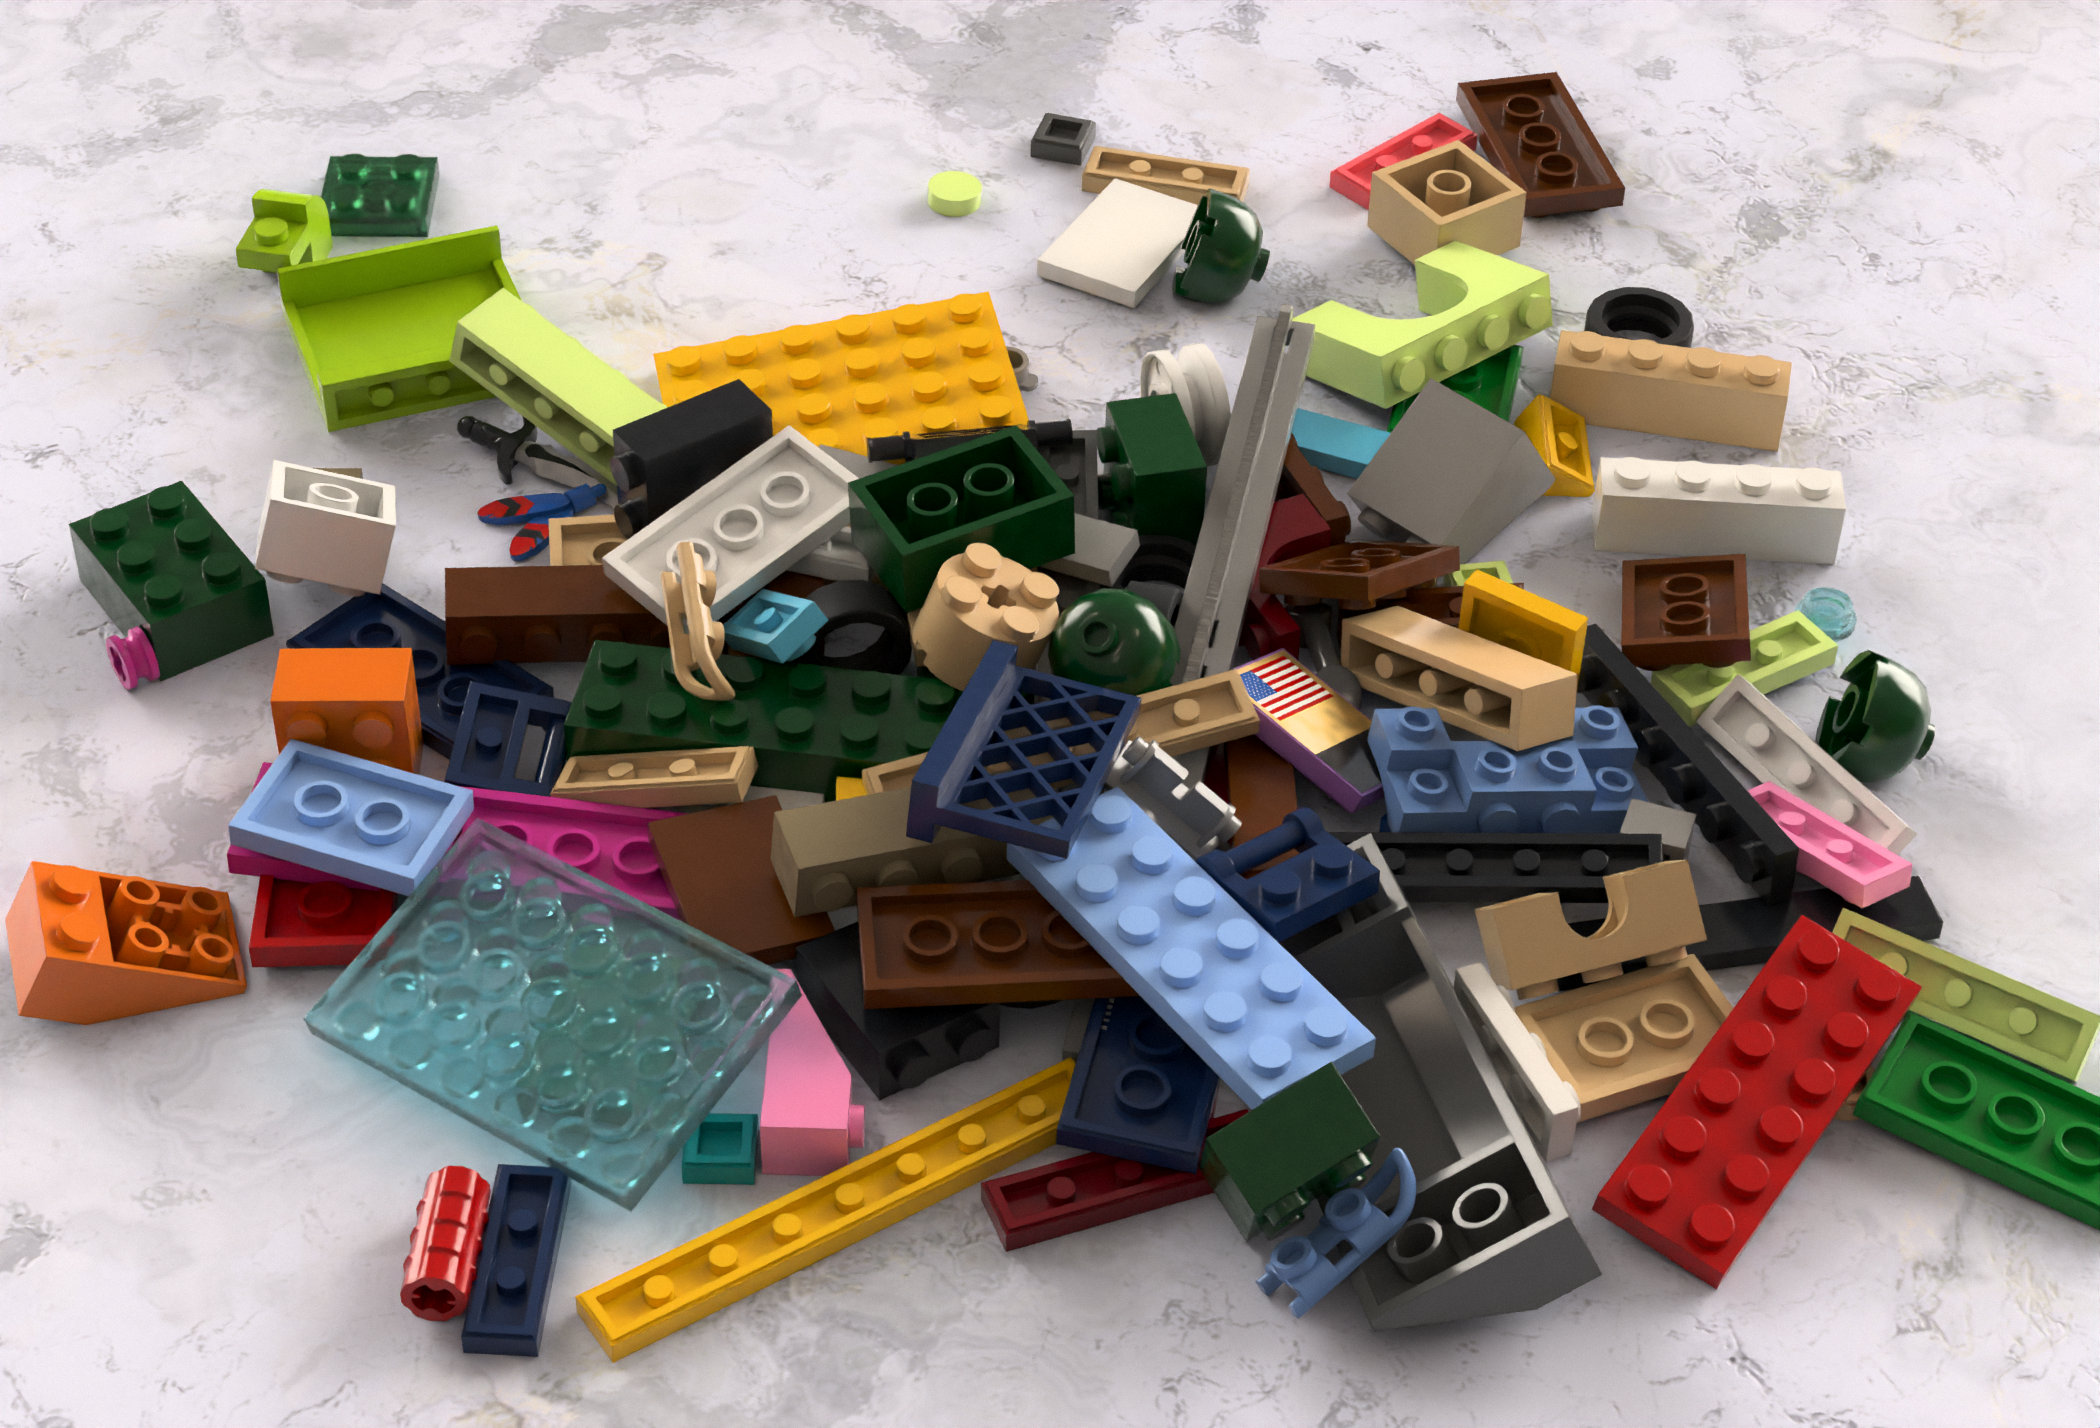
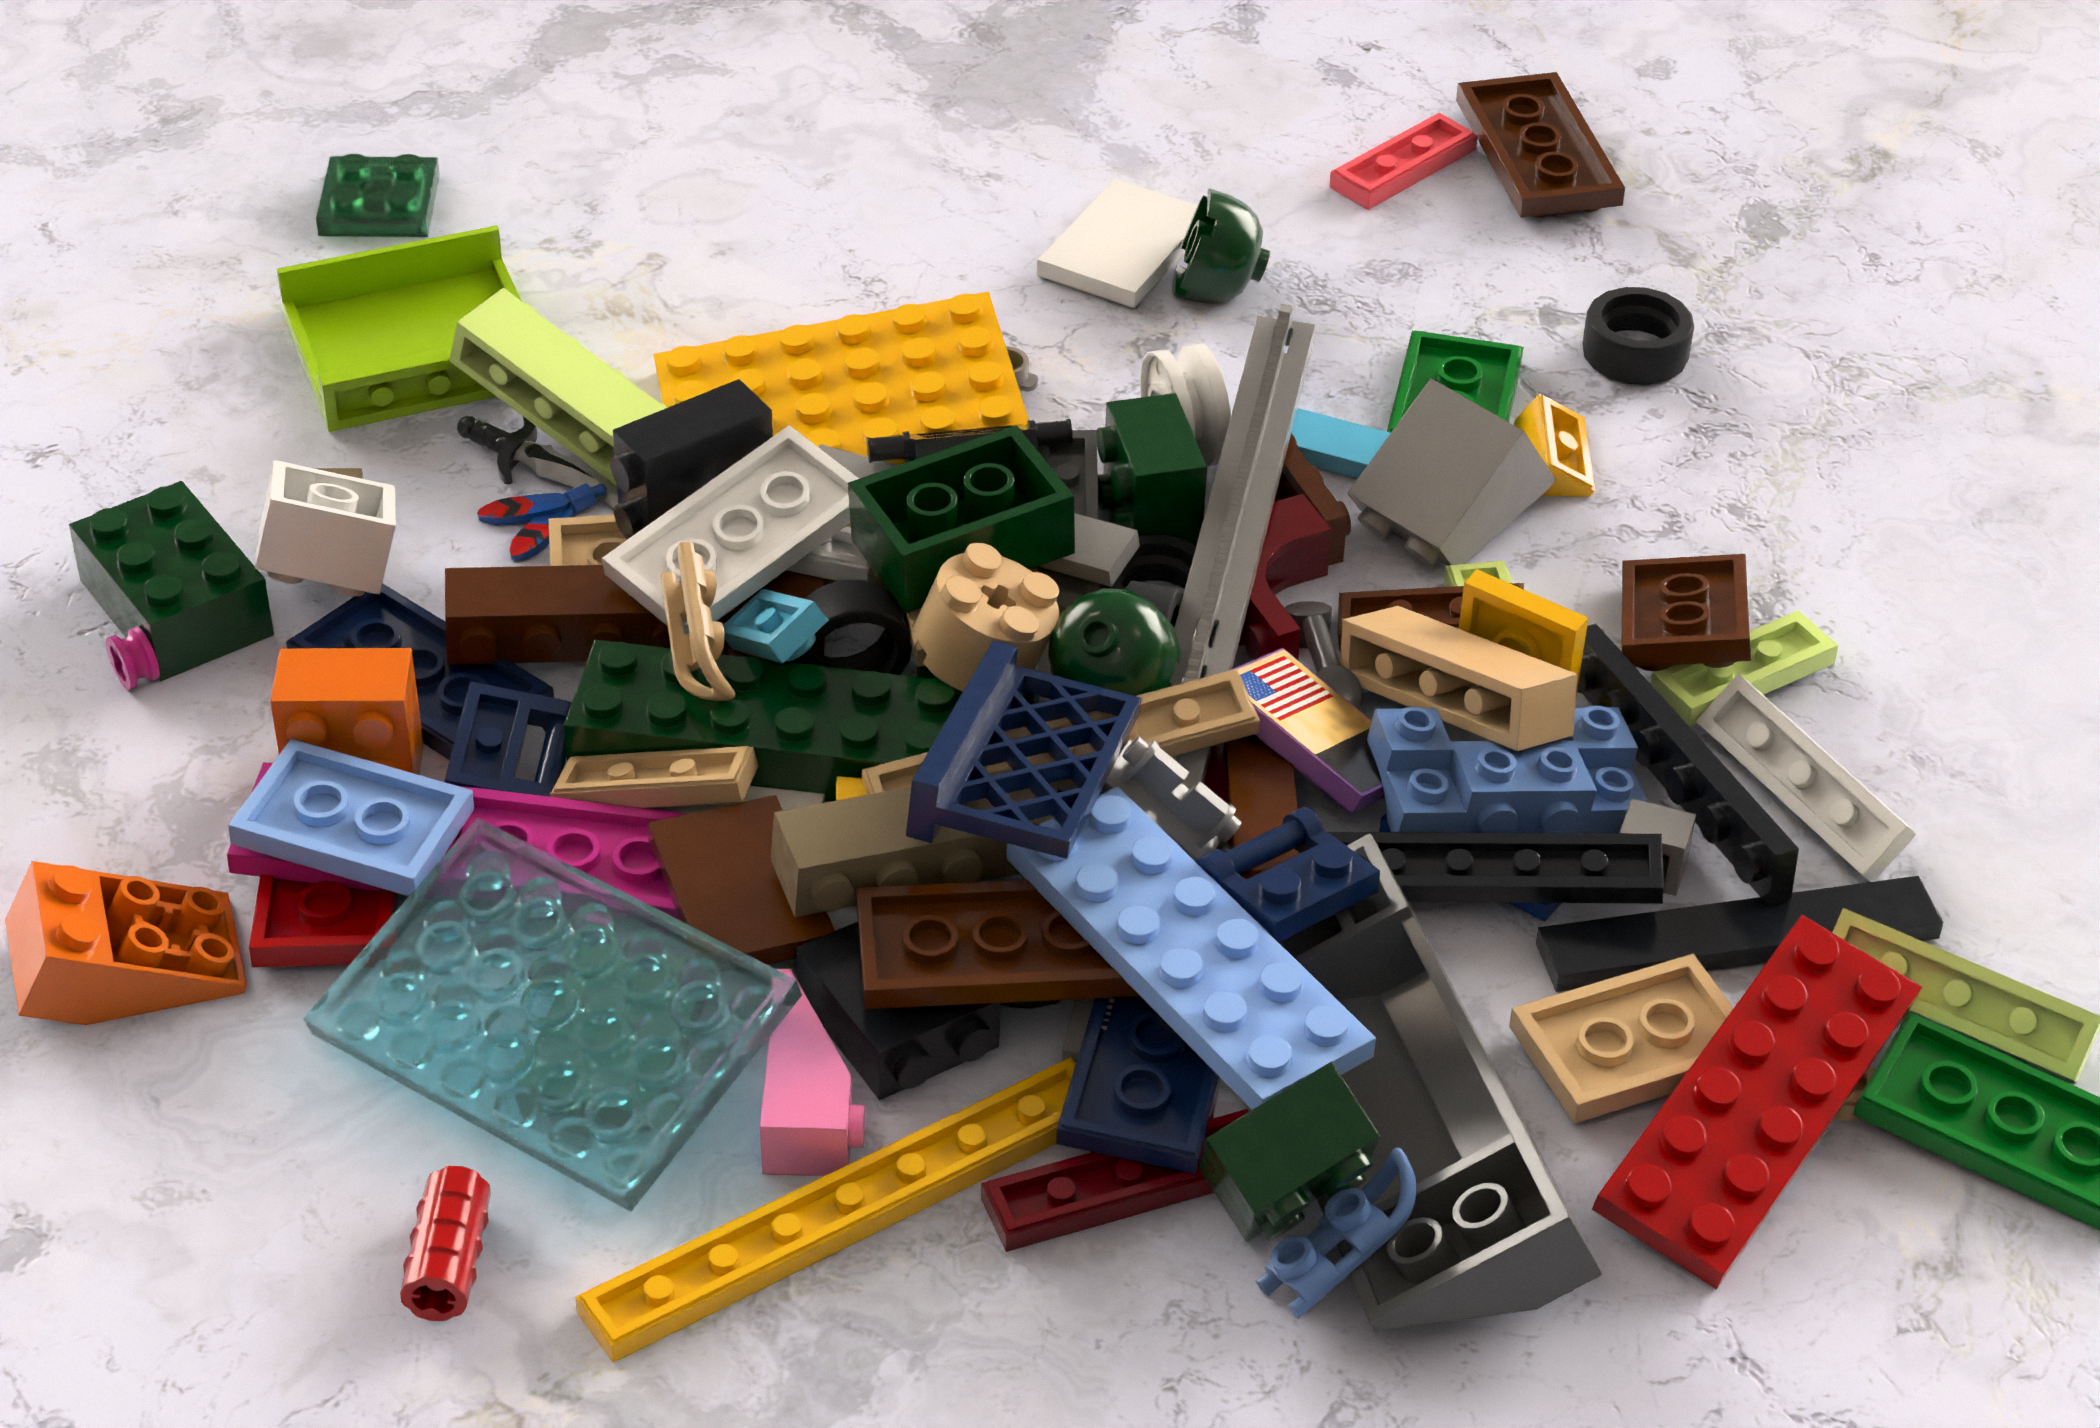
(285, 231): lime brick -> none
(516, 1261): dark blue tile -> none
(722, 1150): teal tile -> none
(954, 193): yellowish green tile -> none
(1063, 139): dark grey tile -> none
(1164, 174): tan tile -> none
(1359, 572): reddish brown plate -> none
(1445, 199): tan brick -> none
(1476, 311): yellowish green arch -> none
(1542, 1099): white plate -> none
(1648, 915): tan arch -> none
(1672, 389): tan brick -> none
(1718, 510): white brick -> none
(1829, 611): clear light blue plate -> none
(1834, 852): bright pink plate -> none
(1878, 720): dark green cylinder -> none

